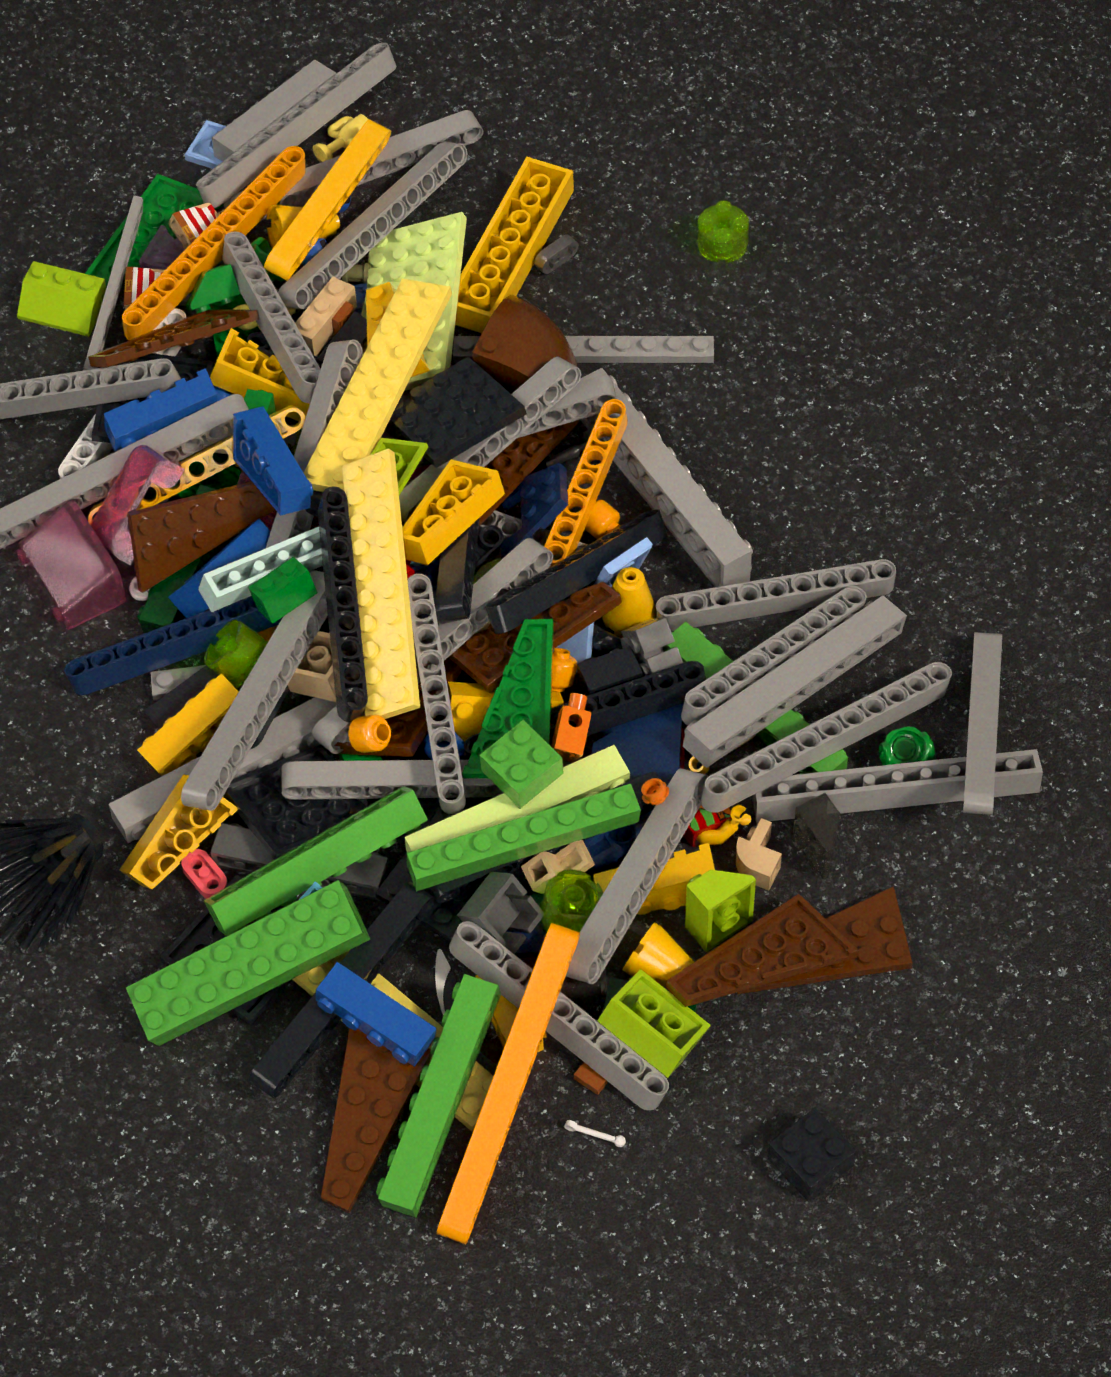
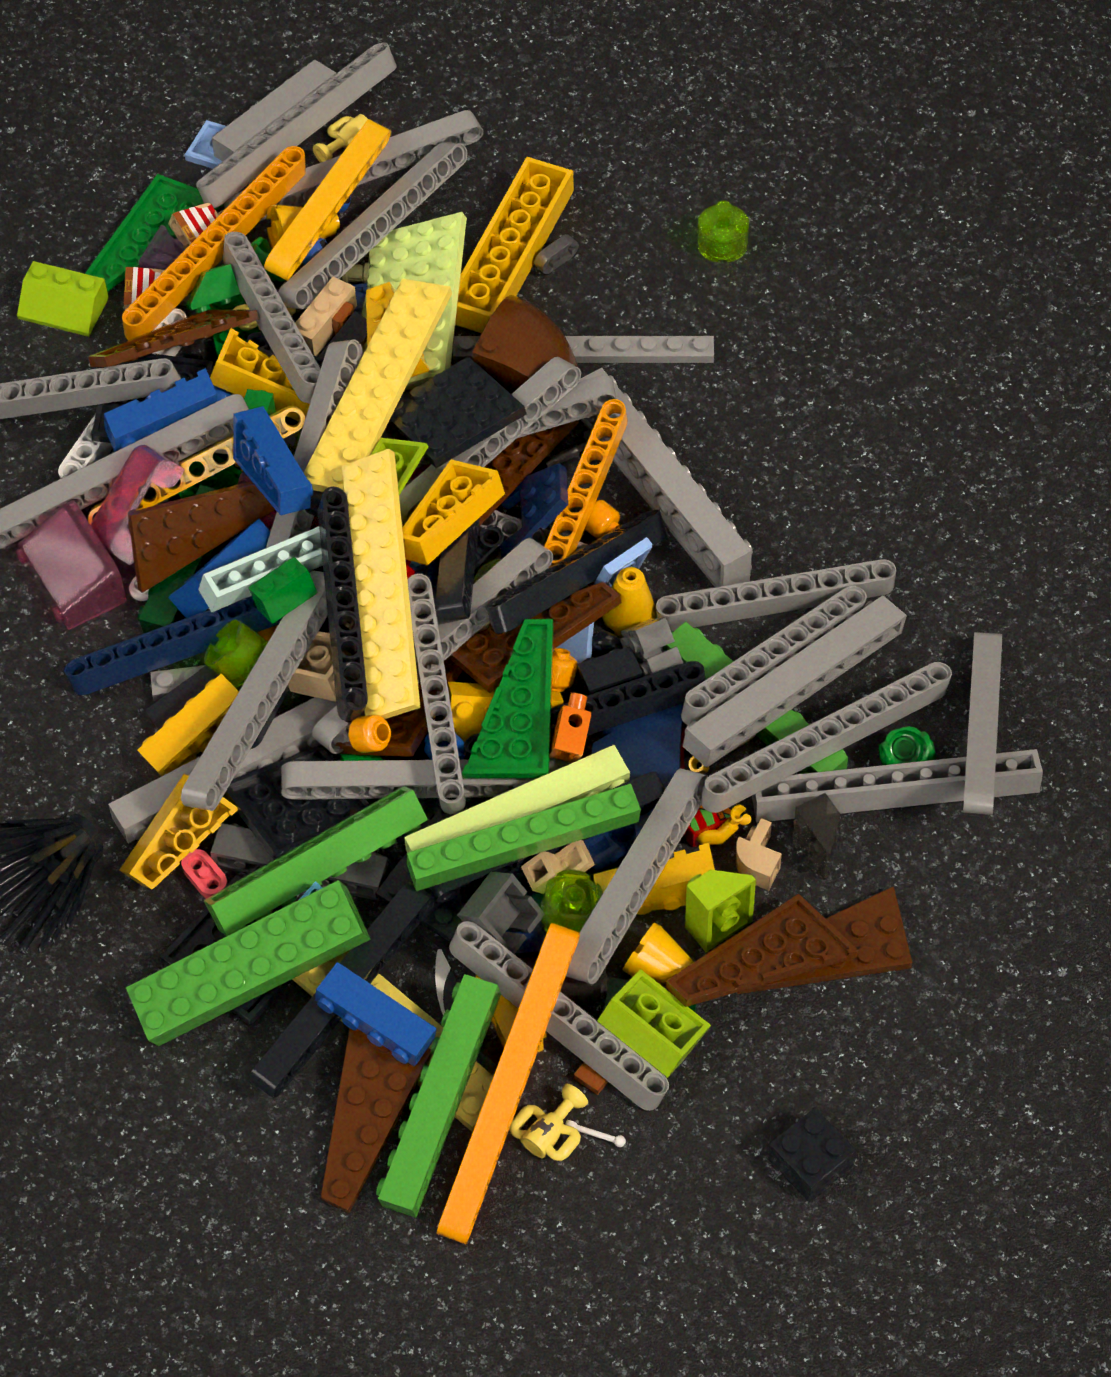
(115, 280): light grey tile -> none
(521, 764): bright green brick -> none
(547, 1129): none -> light yellow piece
(654, 791): orange plate -> none

